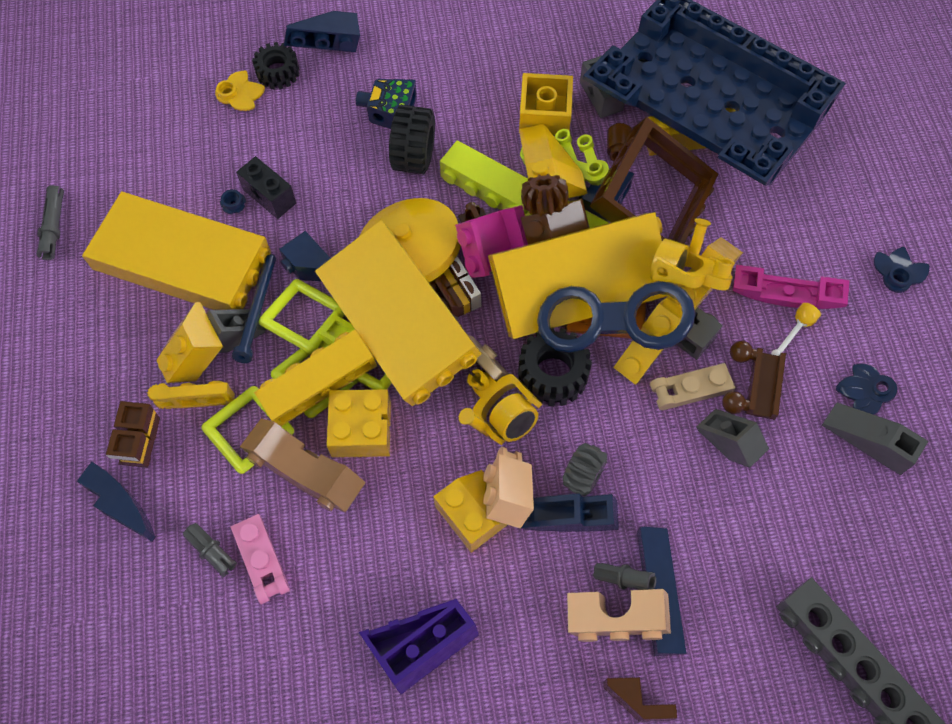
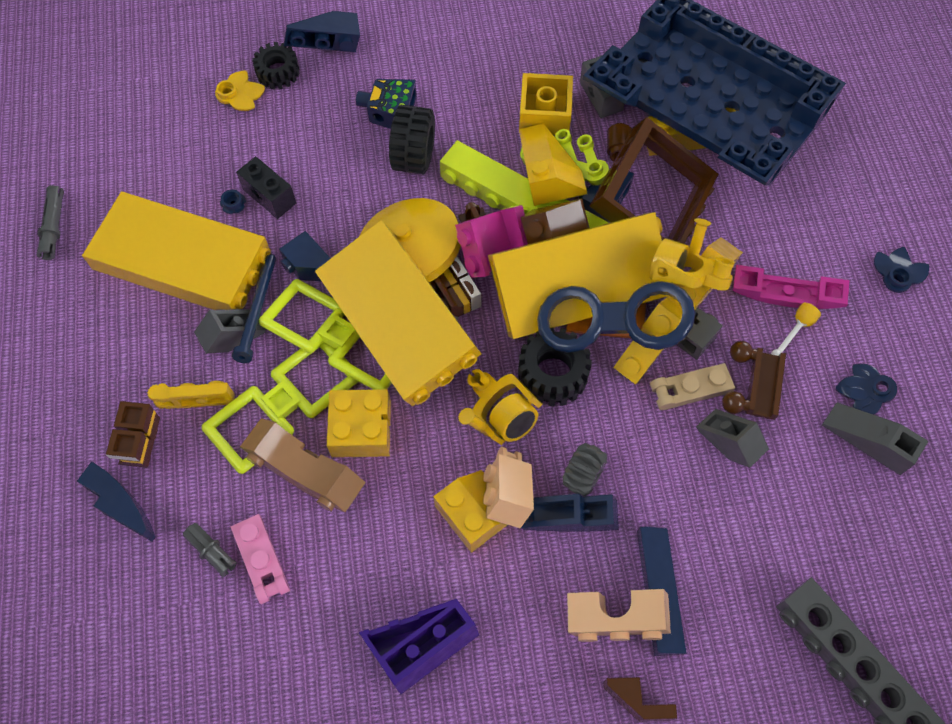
(189, 348): yellow slope -> none
(310, 381): yellow brick -> none
(488, 361): tan plate -> none
(544, 194): reddish brown gear -> none
(625, 576): dark grey axle -> none

